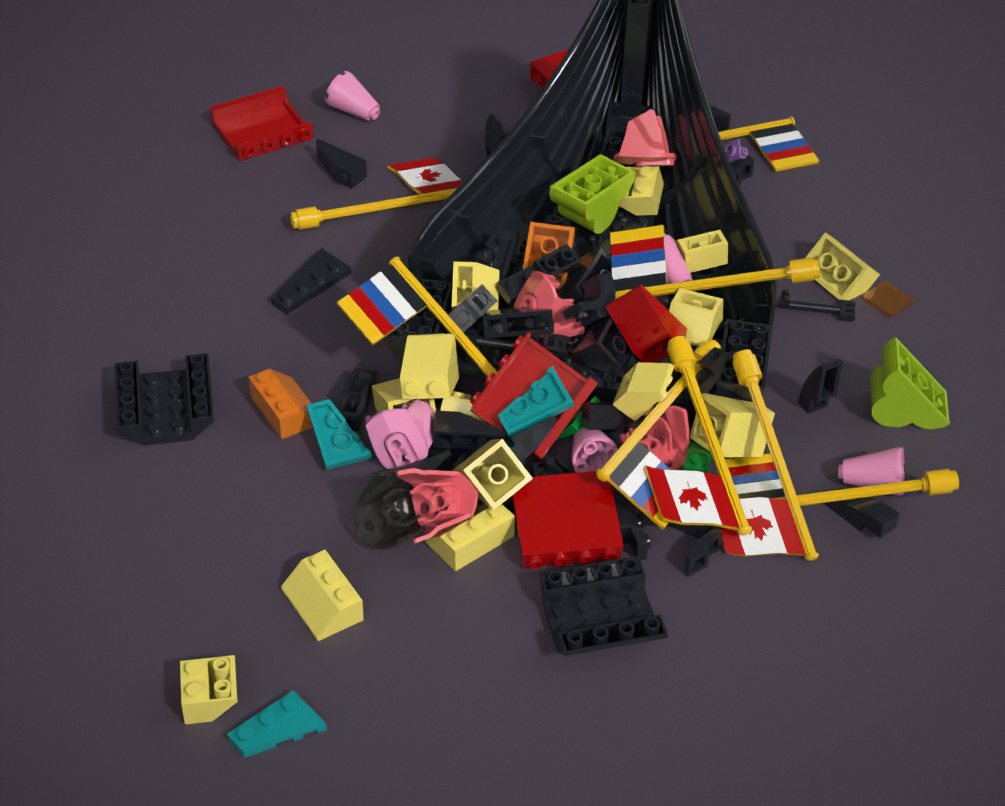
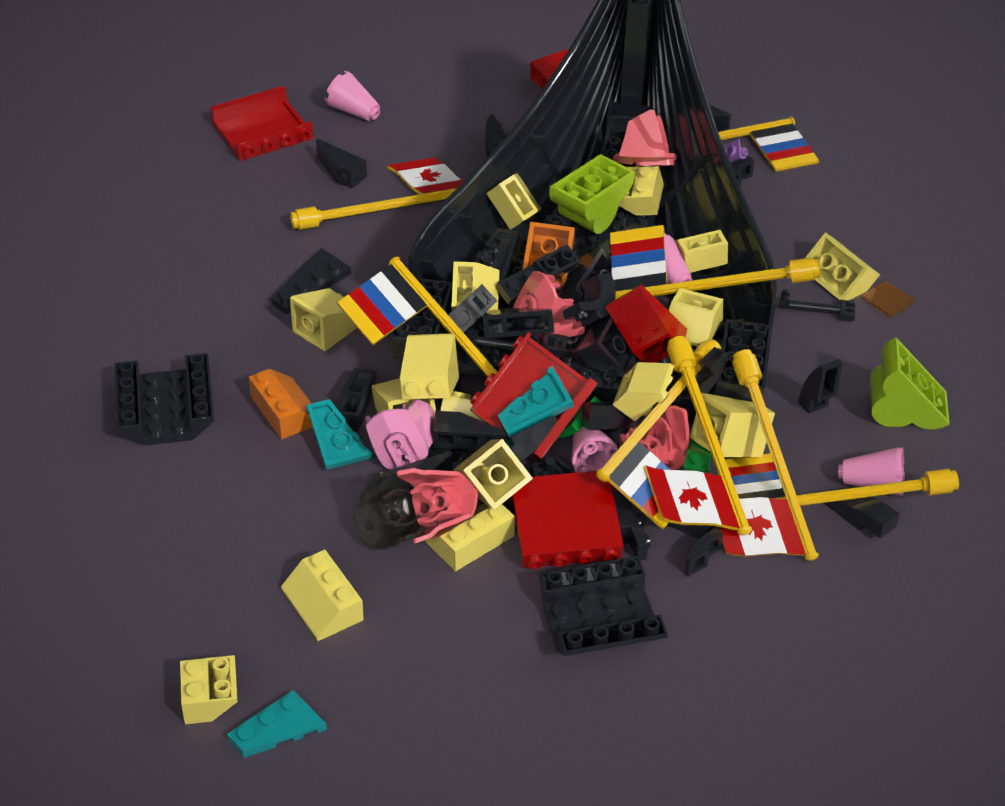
(320, 318): none -> light yellow slope
(513, 201): none -> light yellow slope

